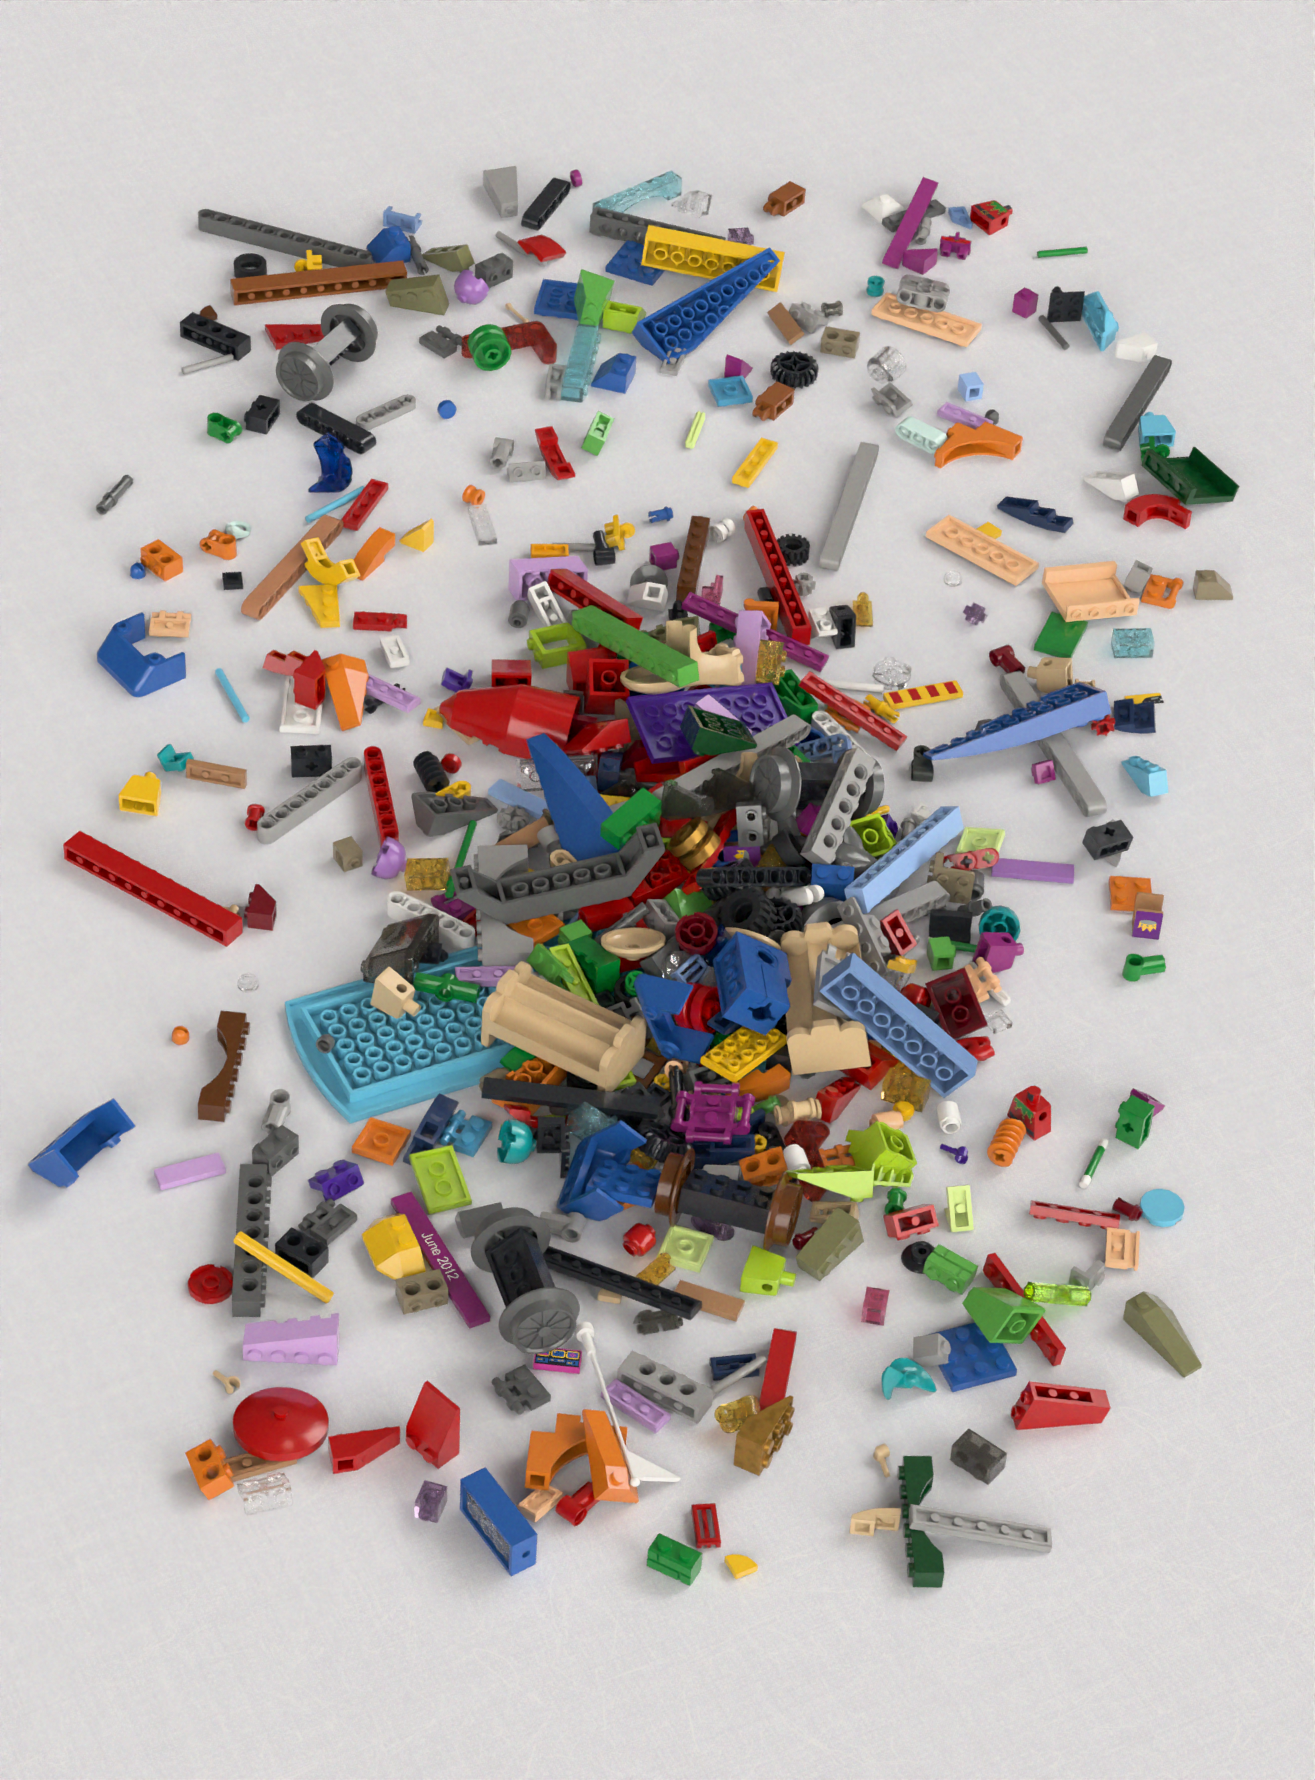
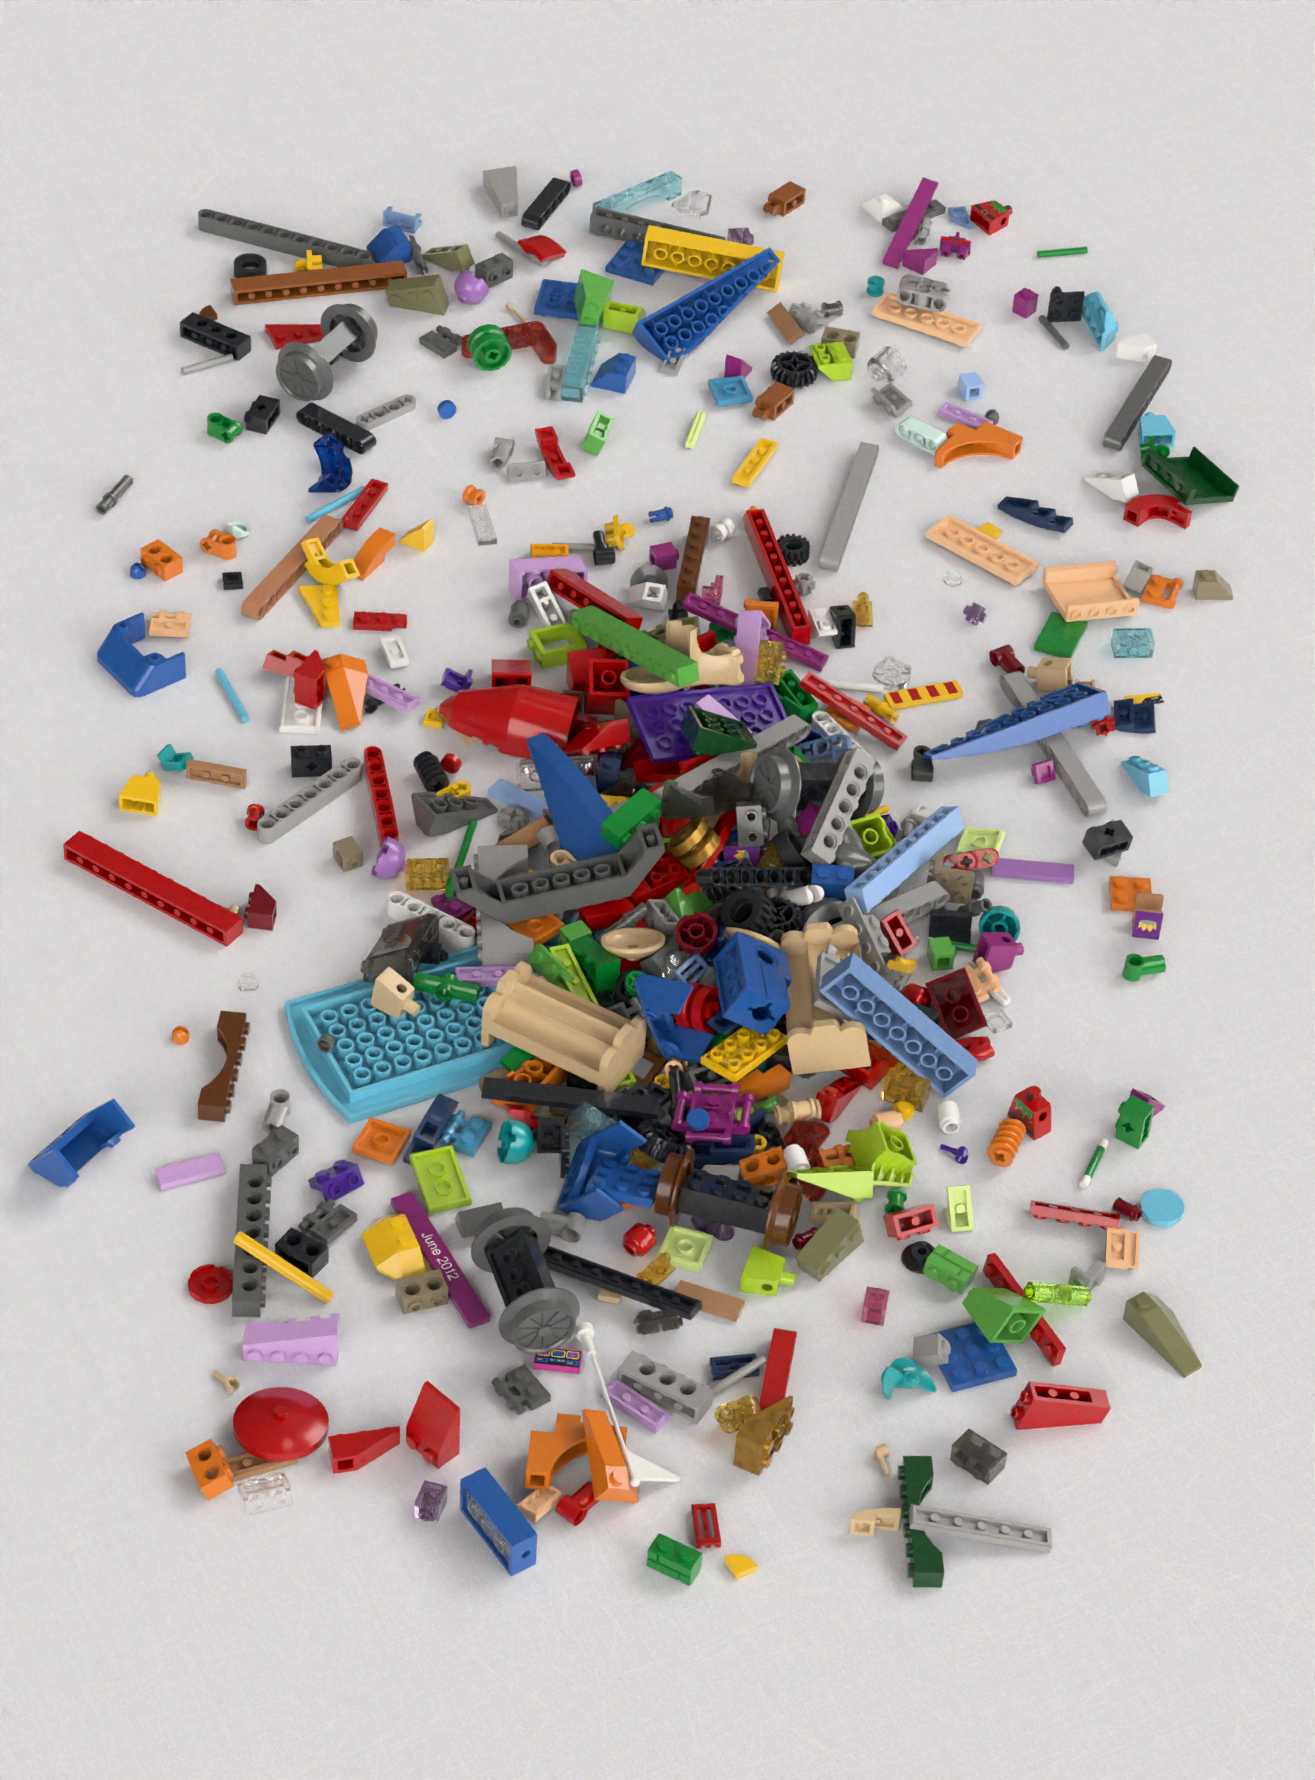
(698, 1119): none -> blue tile
(833, 360): none -> lime slope

